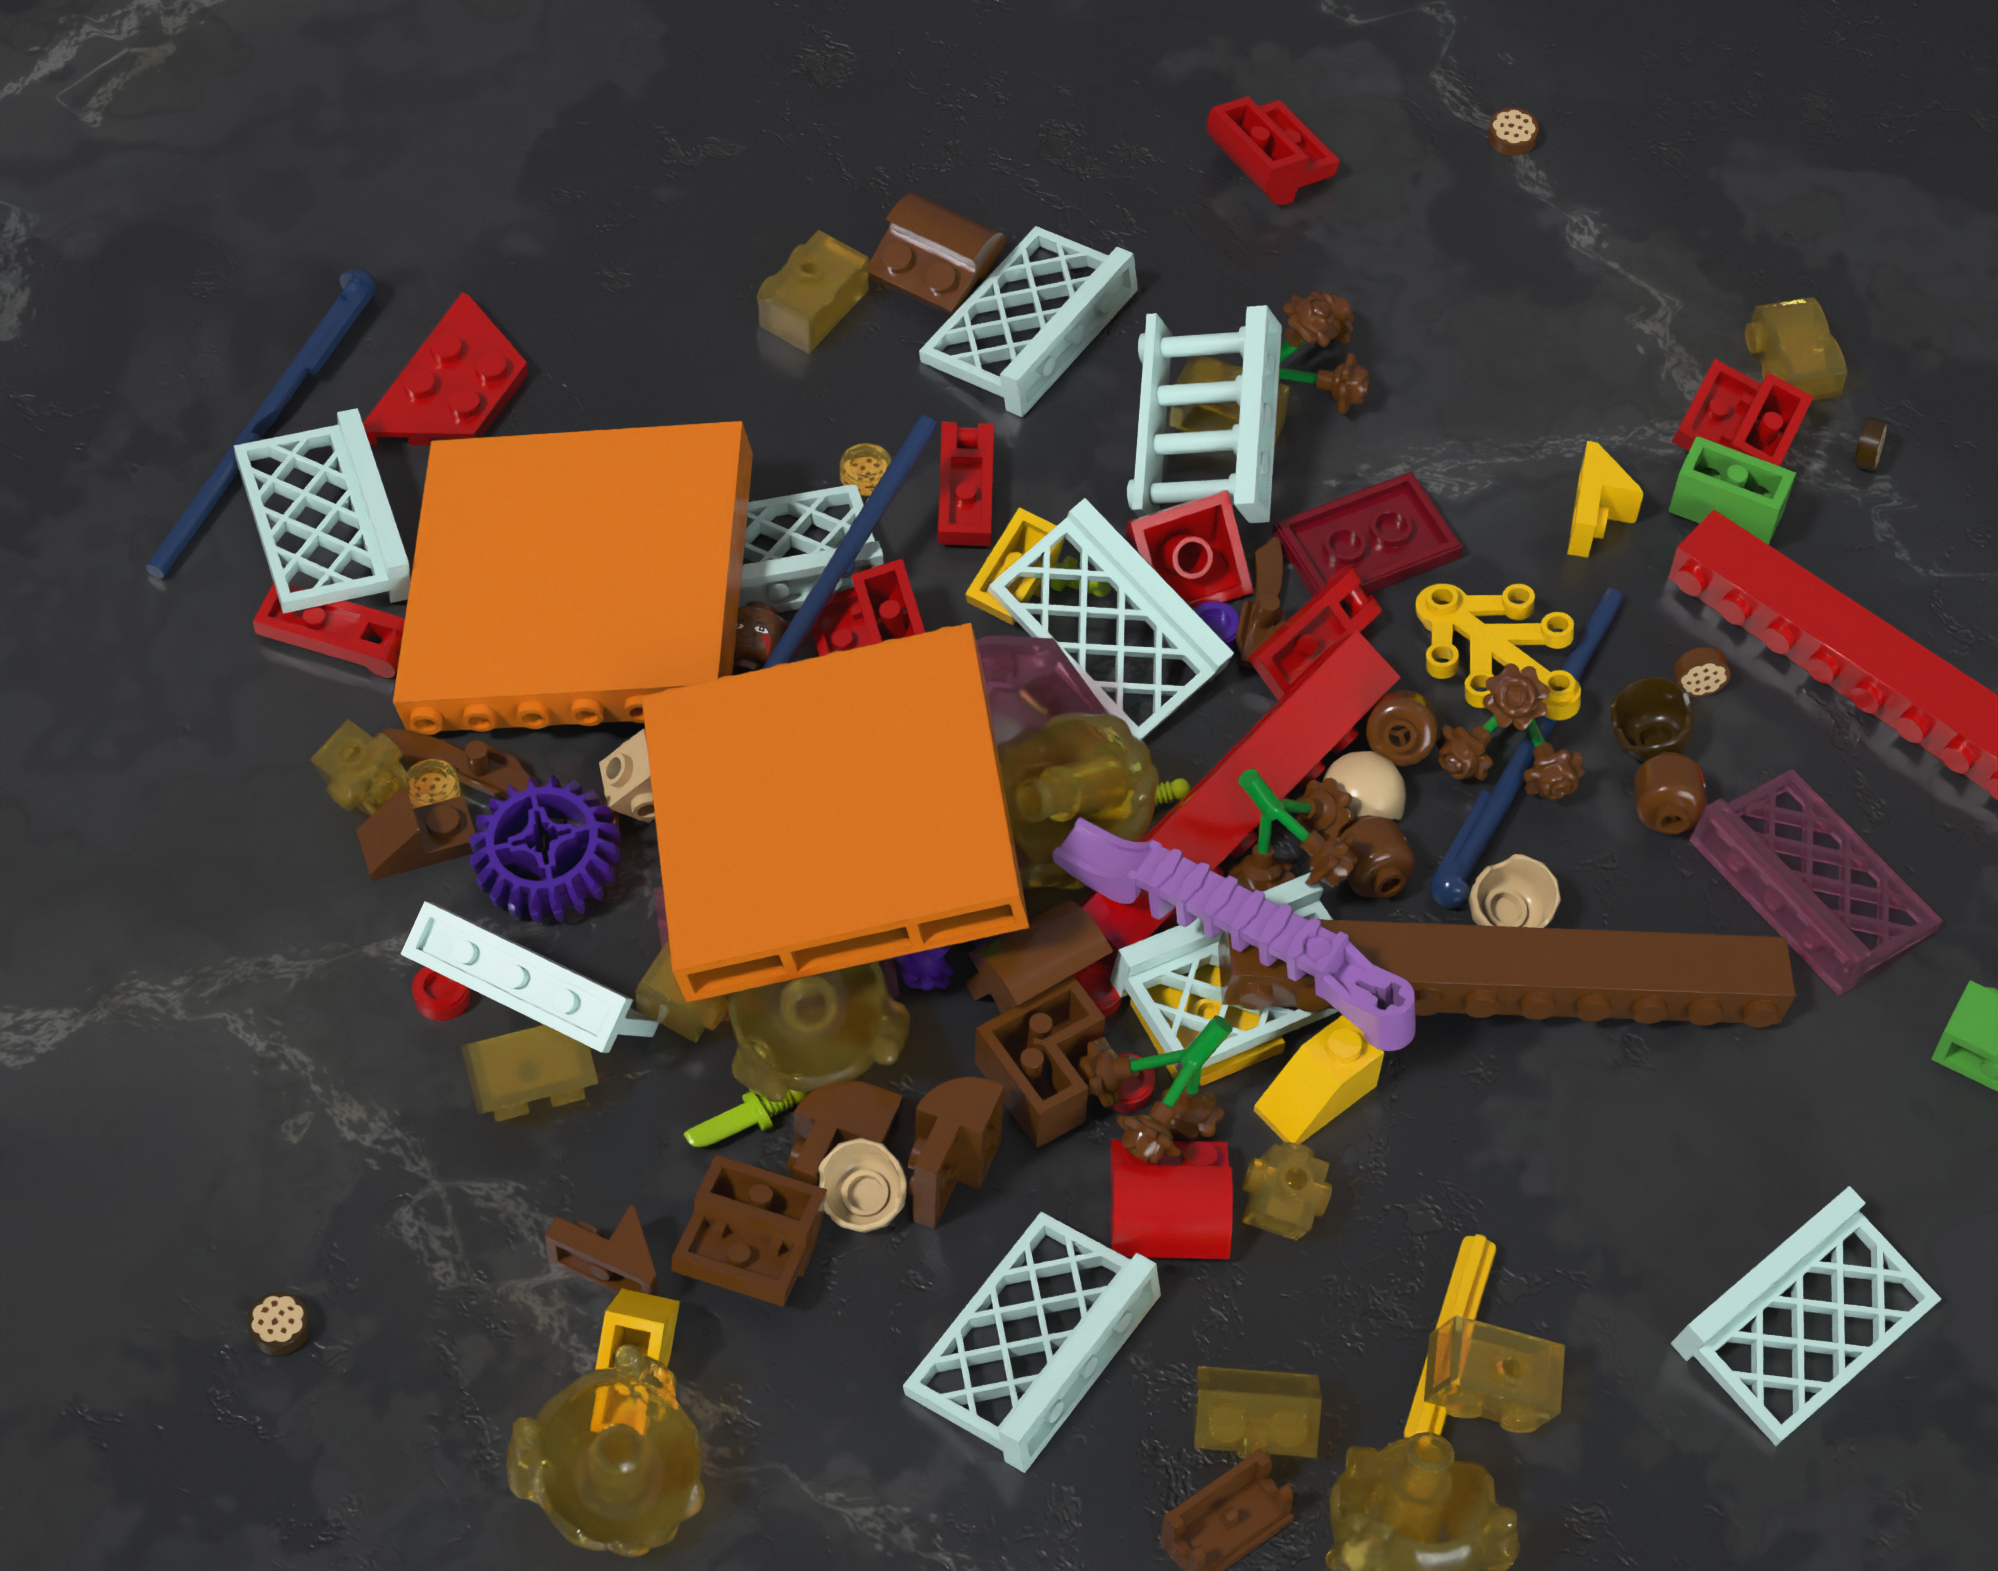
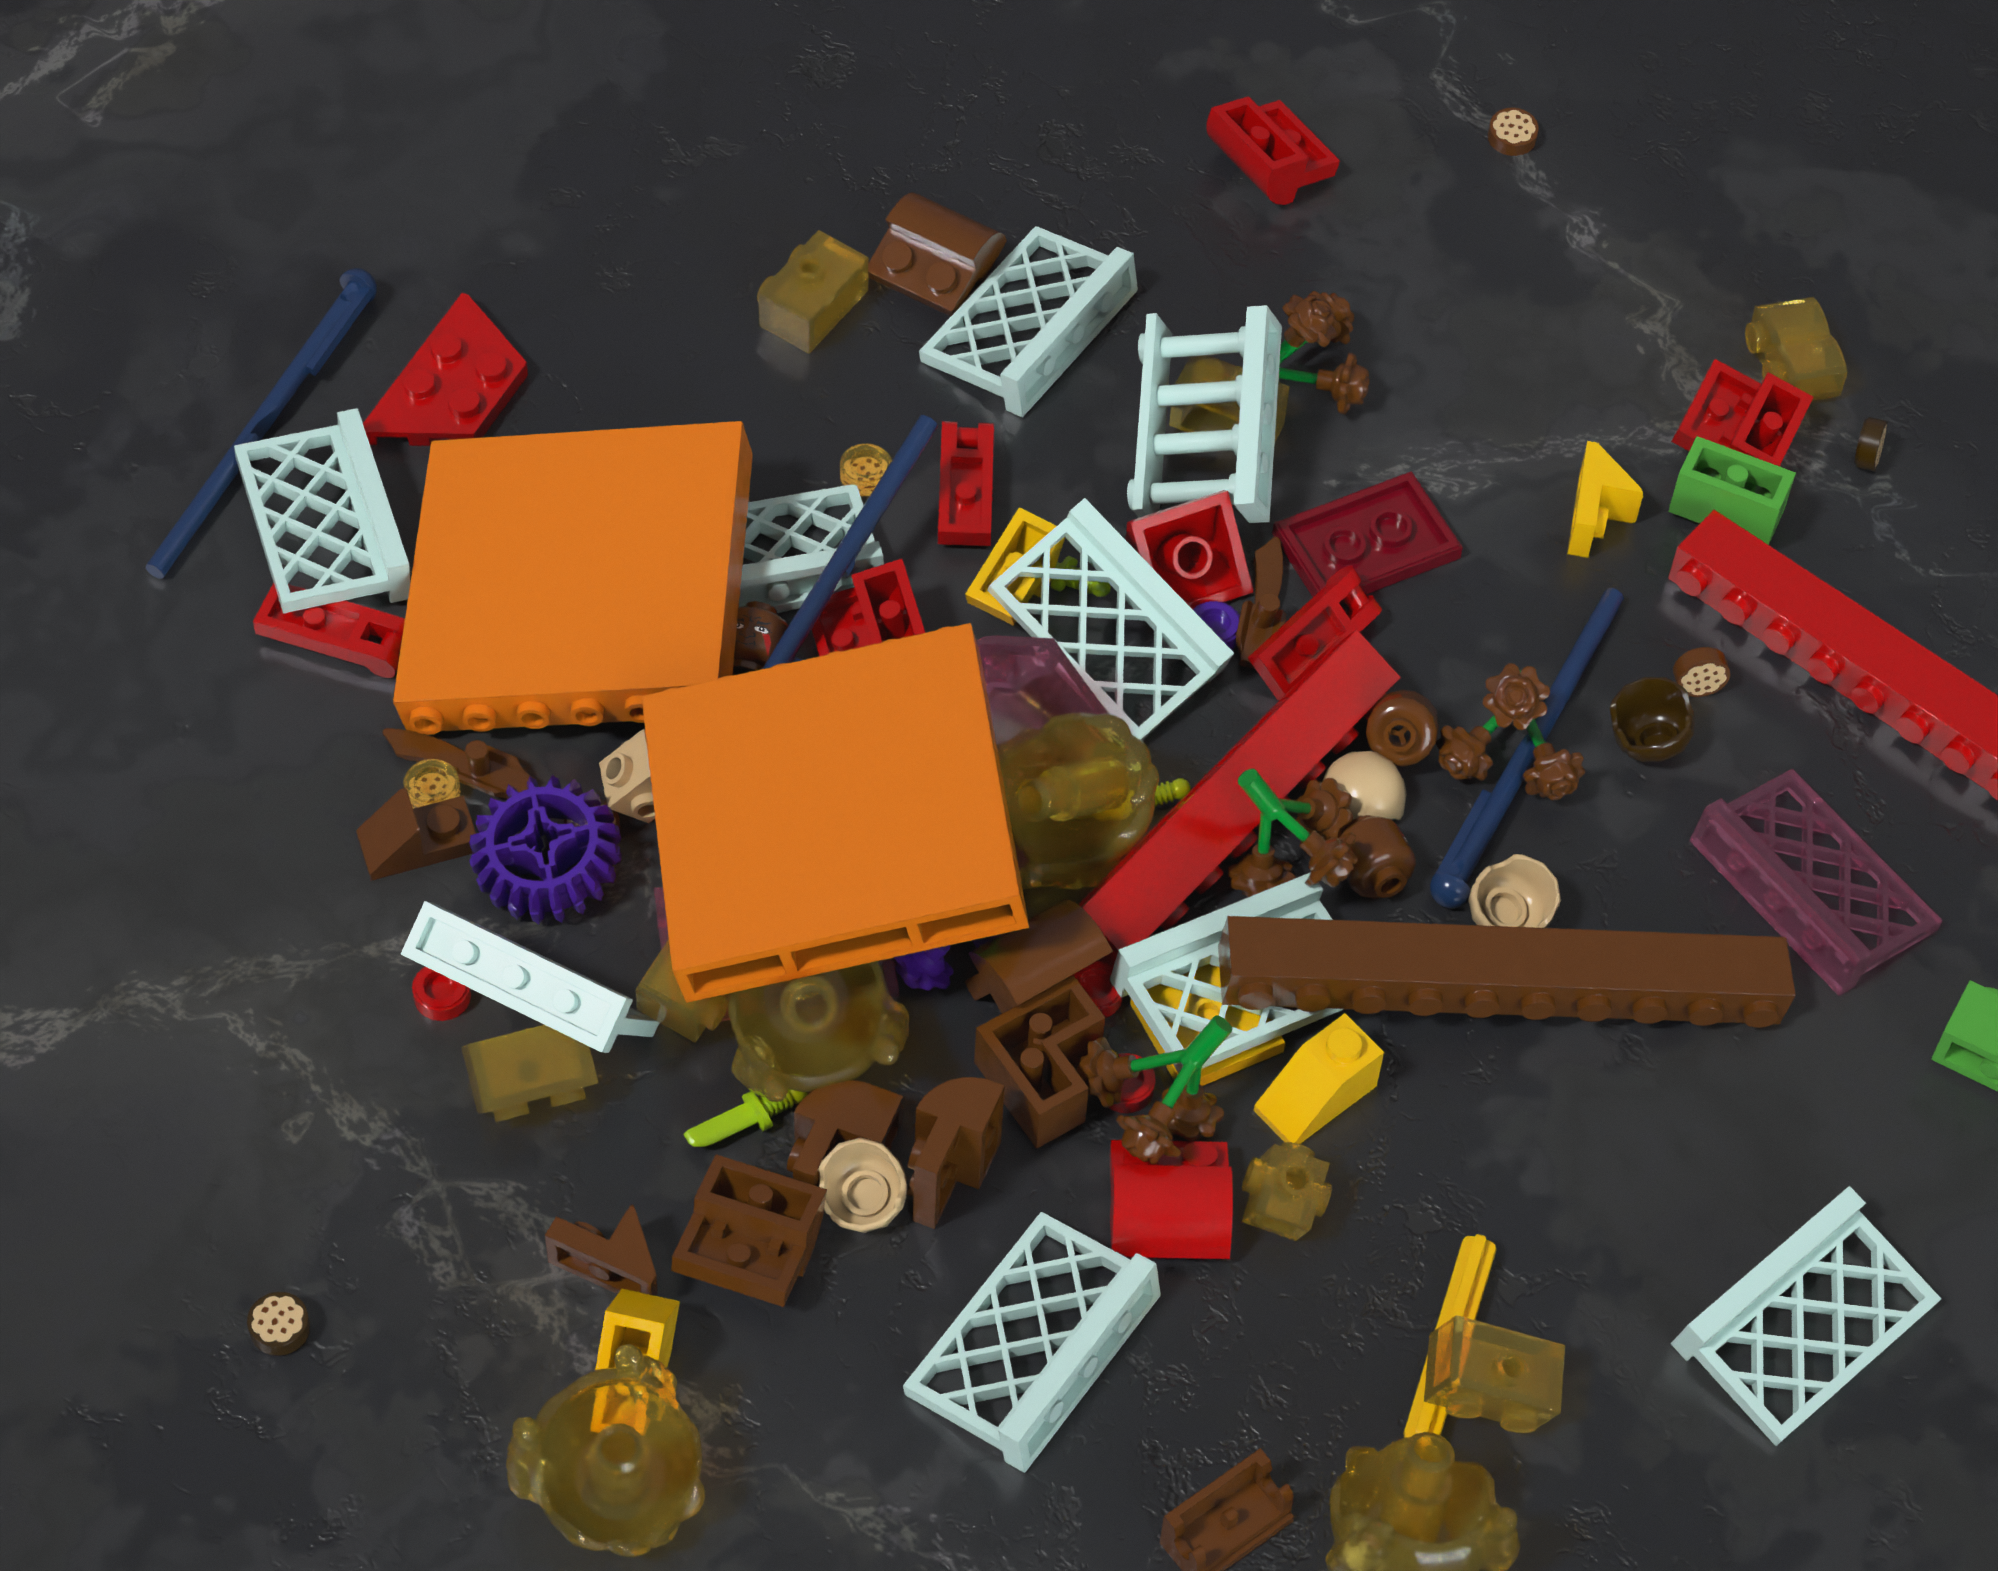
(360, 768): clear yellow brick -> none
(1256, 1411): clear yellow brick -> none
(1364, 993): medium lavender piece -> none
(1447, 609): yellow plant -> none
(1670, 791): reddish brown head -> none

